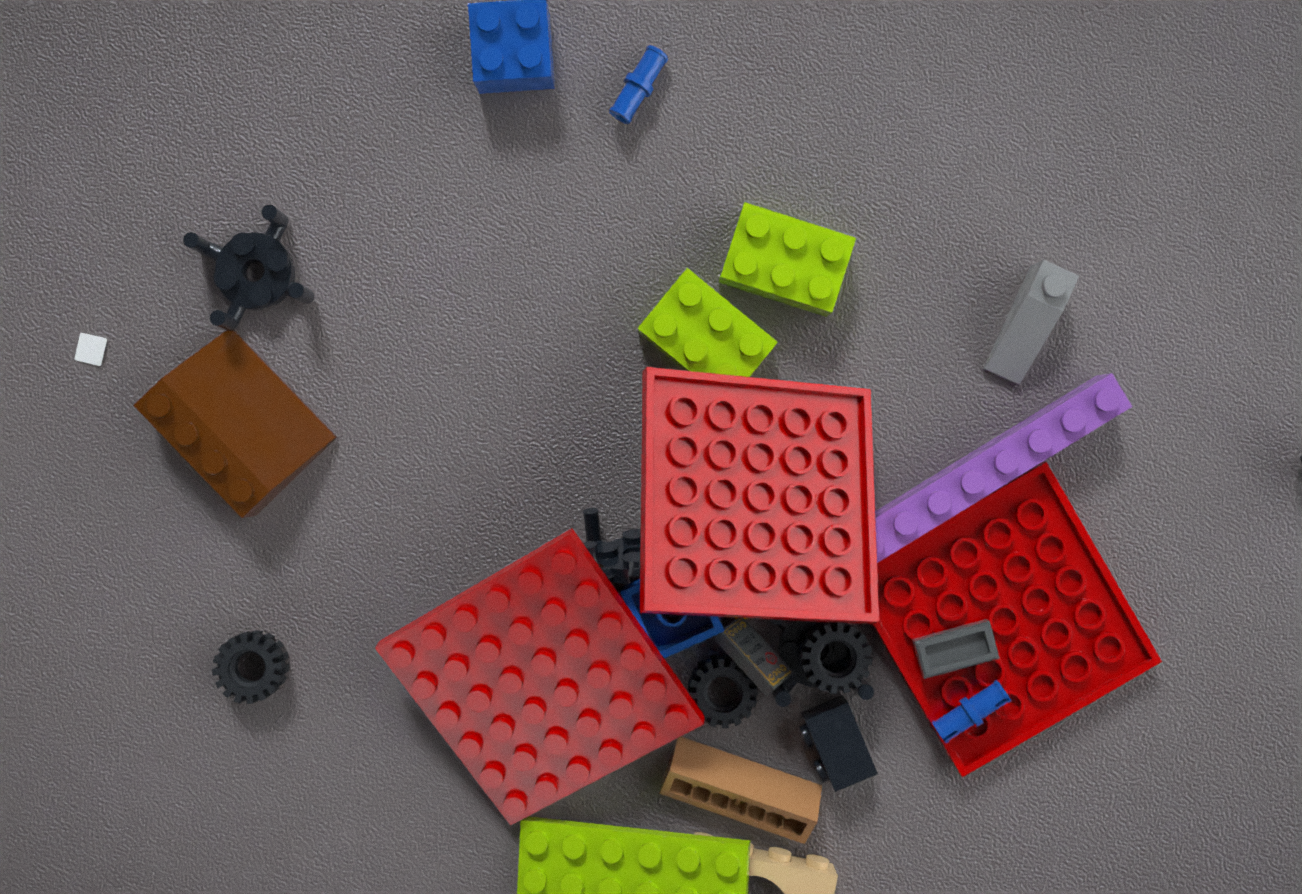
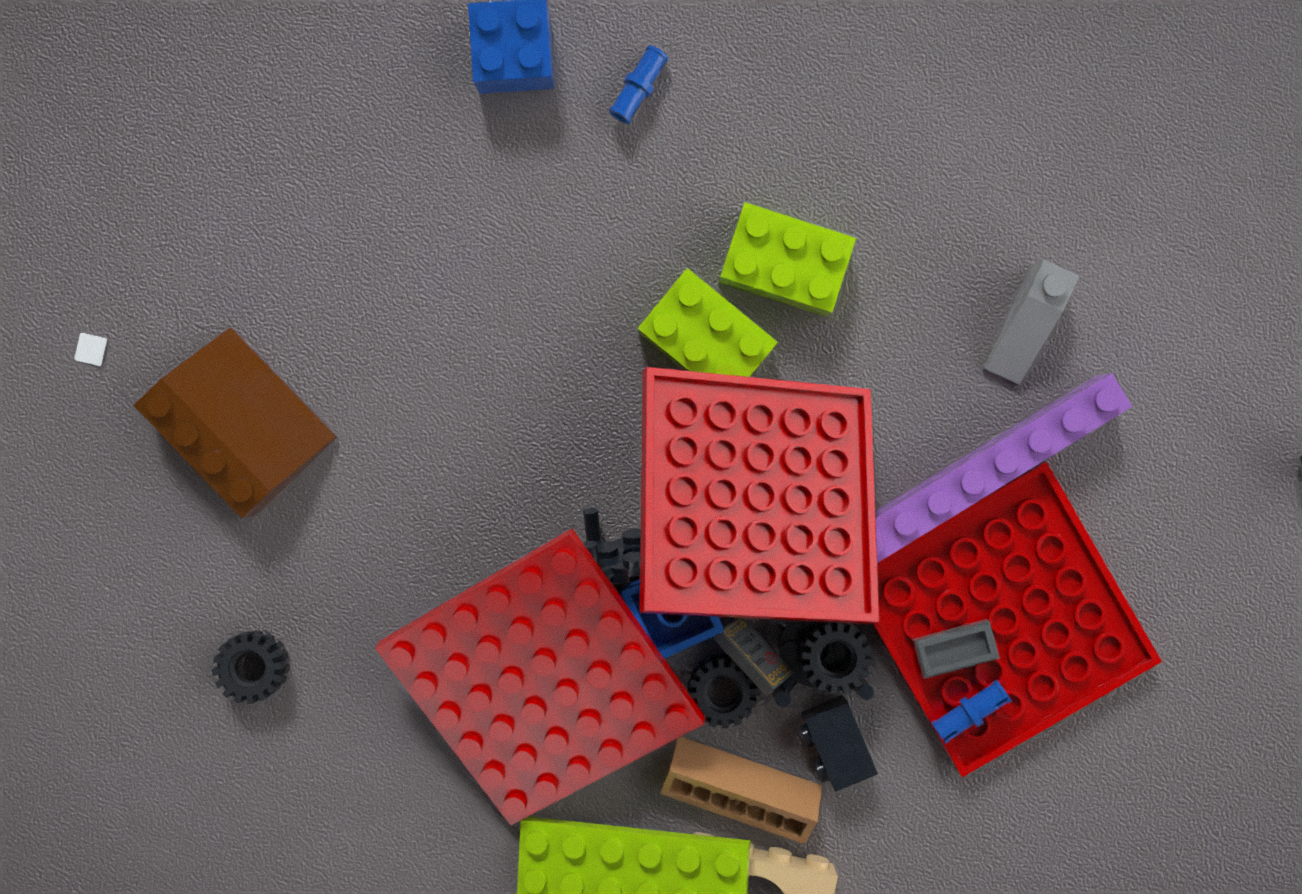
(234, 261): black plate -> none

